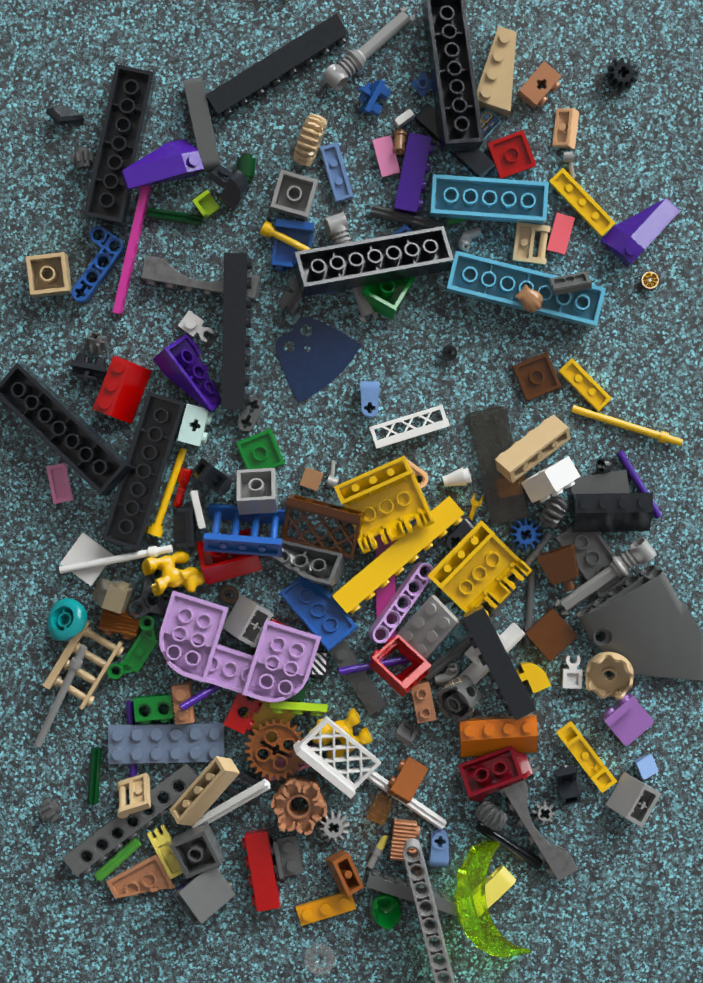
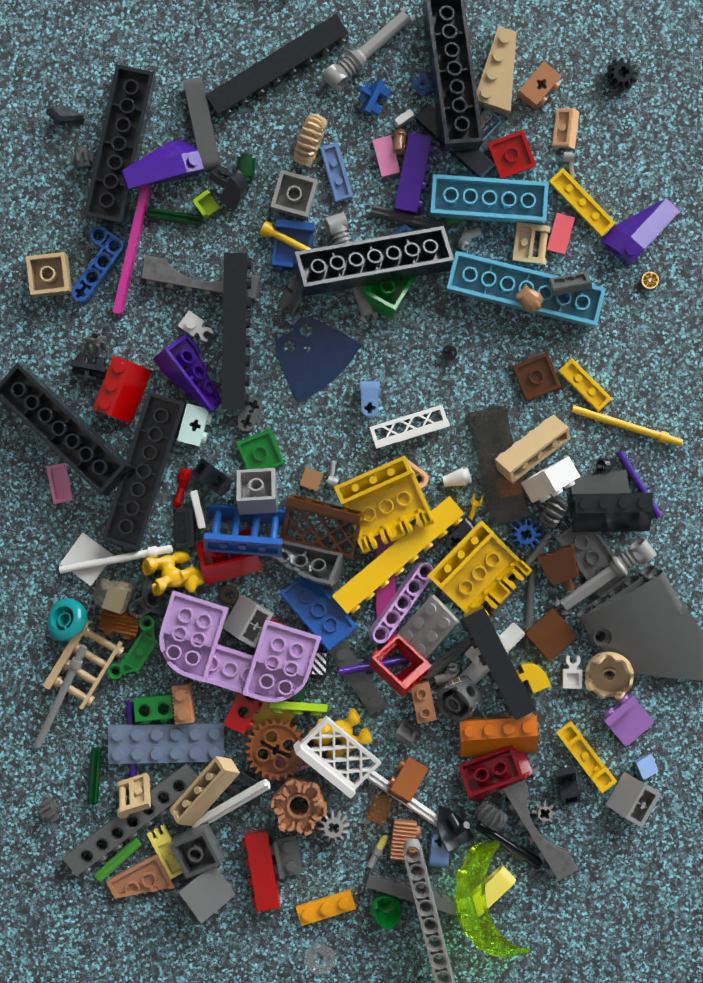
(156, 528): yellow piece -> none
(198, 697): dark purple bar -> none
(344, 873): dark orange brick -> none
(452, 829): none -> black shield

